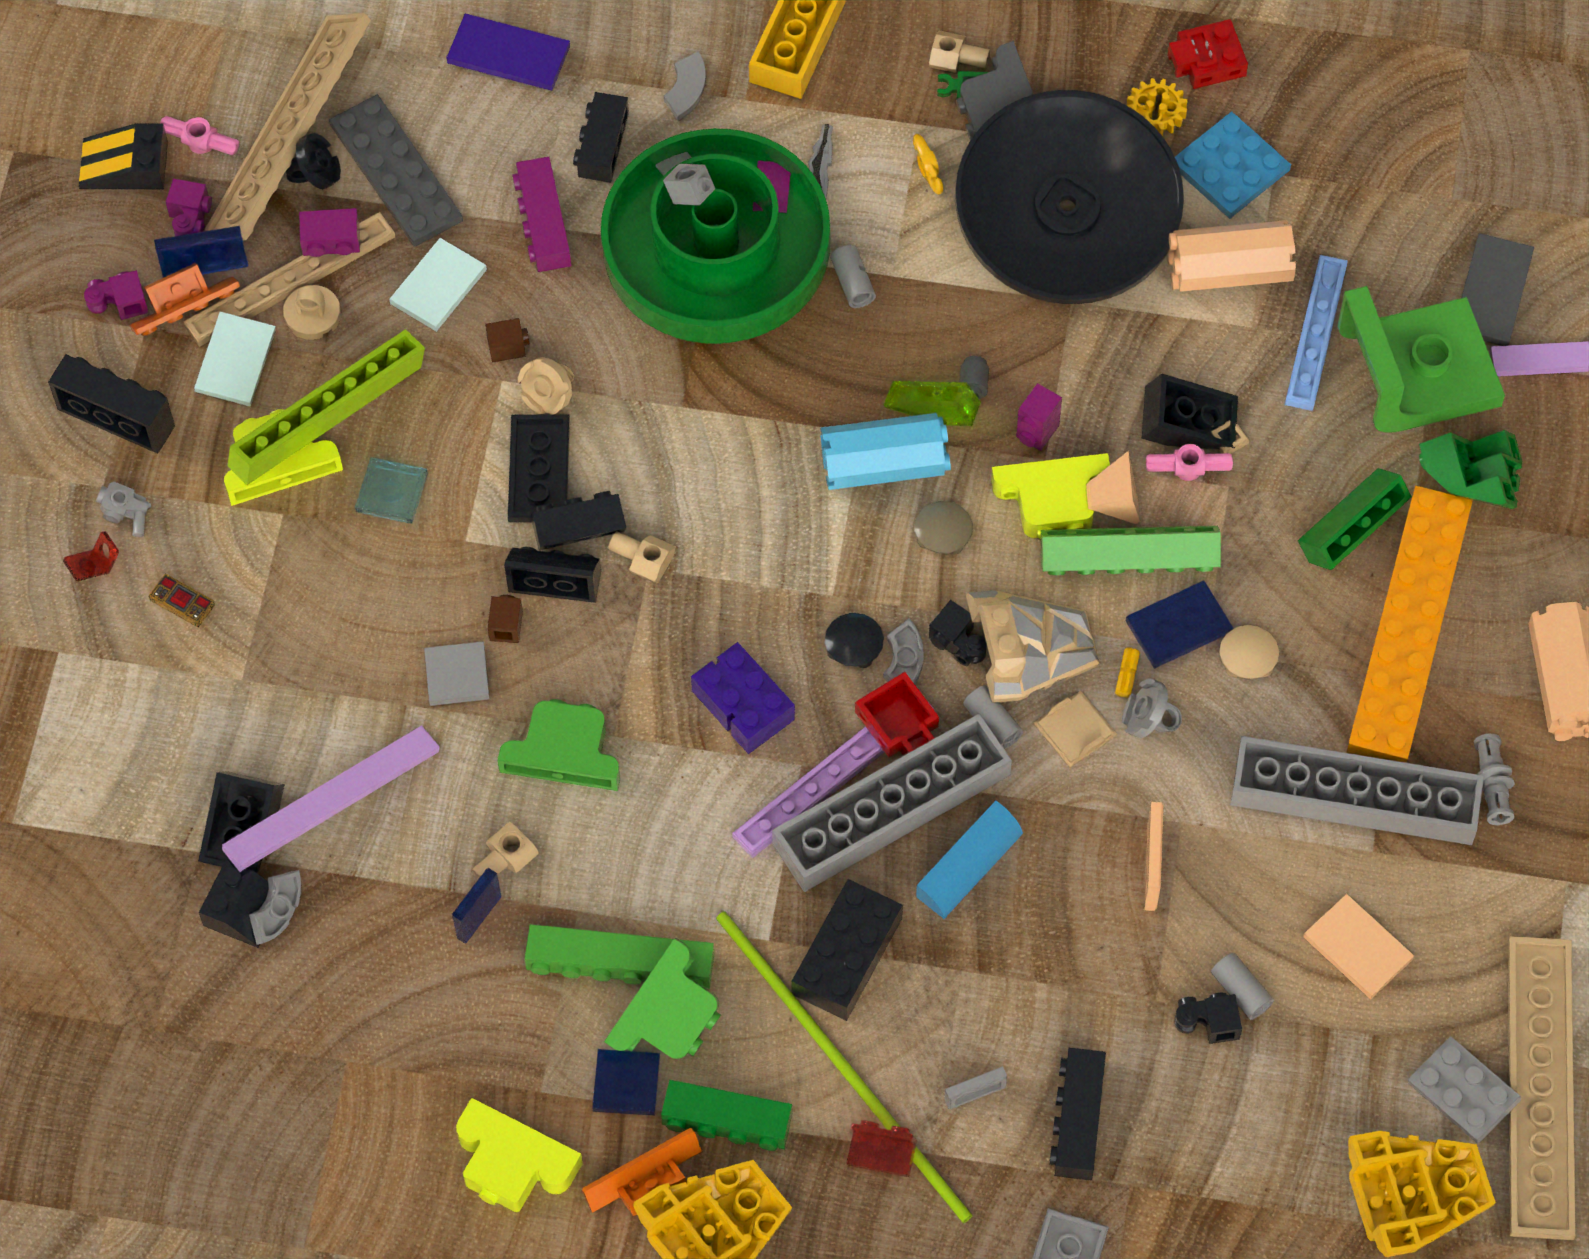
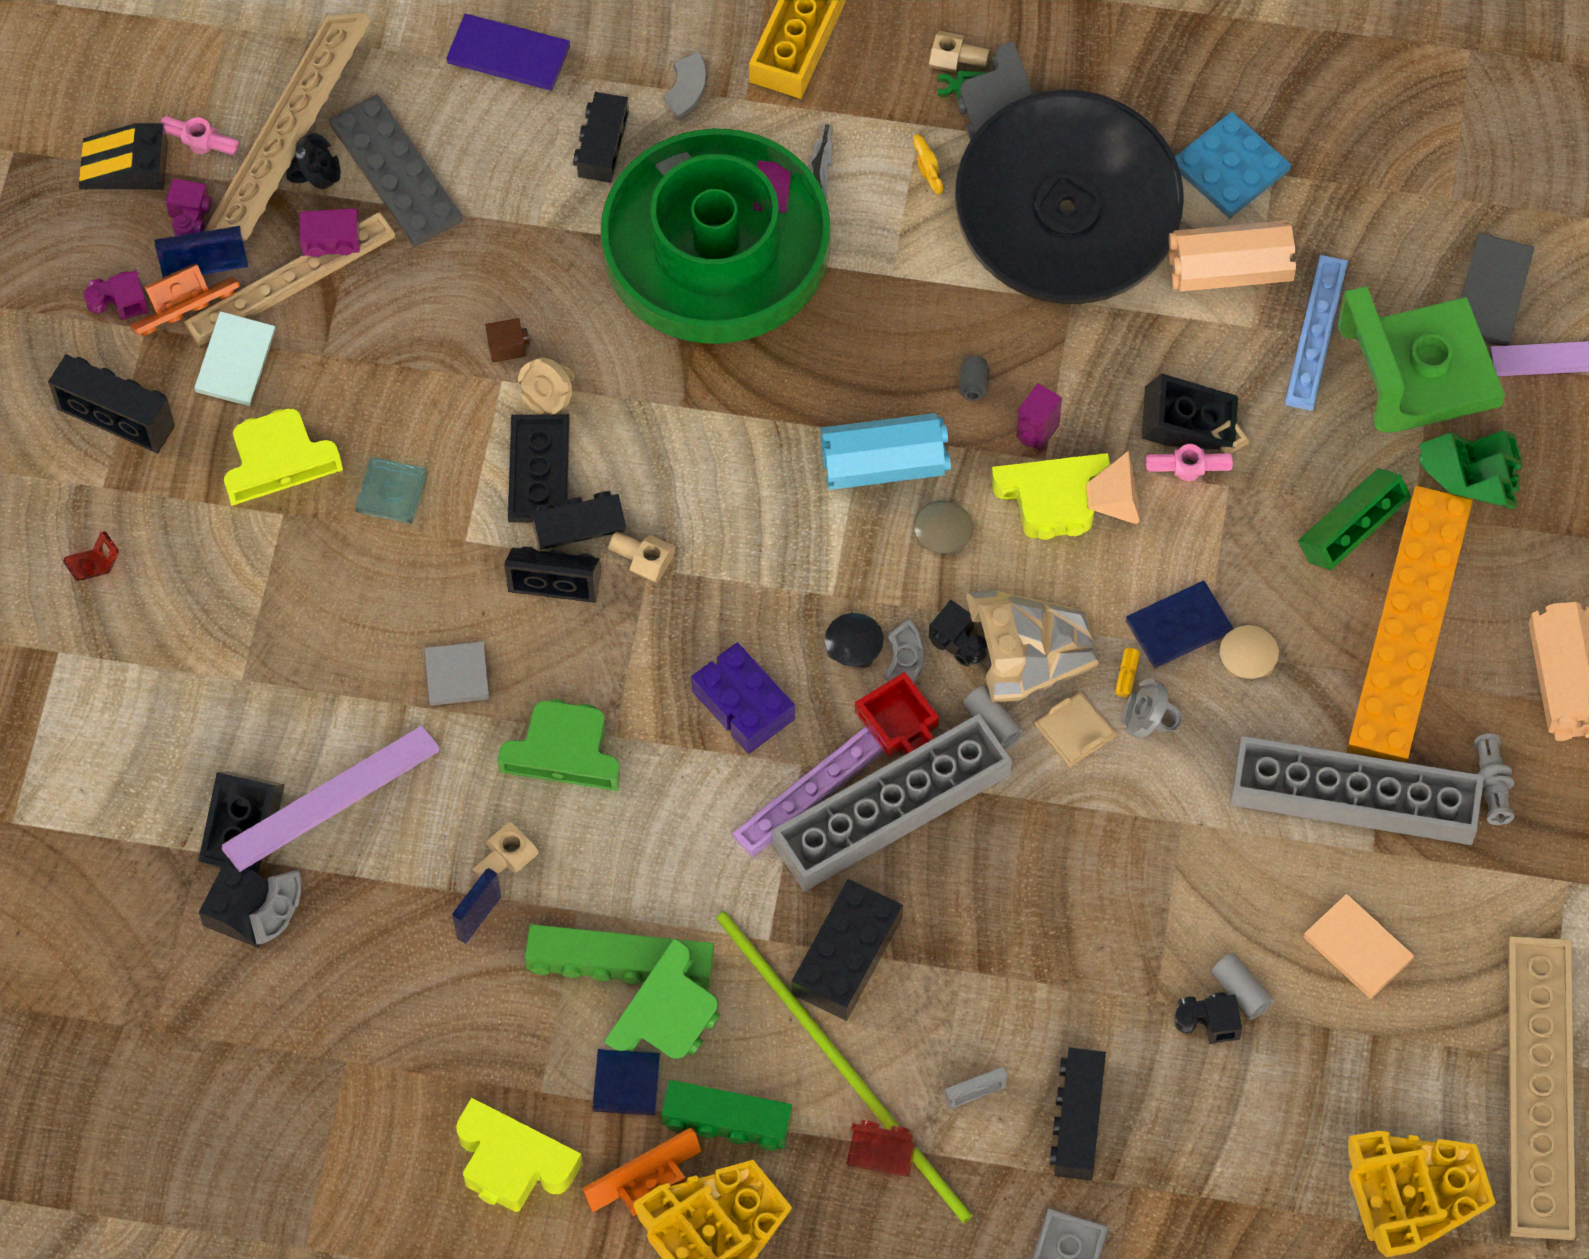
(122, 501): light grey piece -> none
(181, 600): tile -> none
(311, 311): tan tile -> none
(325, 407): lime brick -> none
(438, 284): light aqua tile -> none
(505, 619): reddish brown brick -> none
(543, 214): magenta brick -> none
(689, 184): light grey brick -> none
(852, 276): light grey pin -> none
(949, 400): clear neon green slope -> none
(969, 860): dark azure brick -> none
(1130, 549): brick -> none
(1153, 856): light nougat tile -> none
(1170, 100): yellow gear -> none
(1208, 54): red piece -> none
(1464, 1089): light grey plate -> none

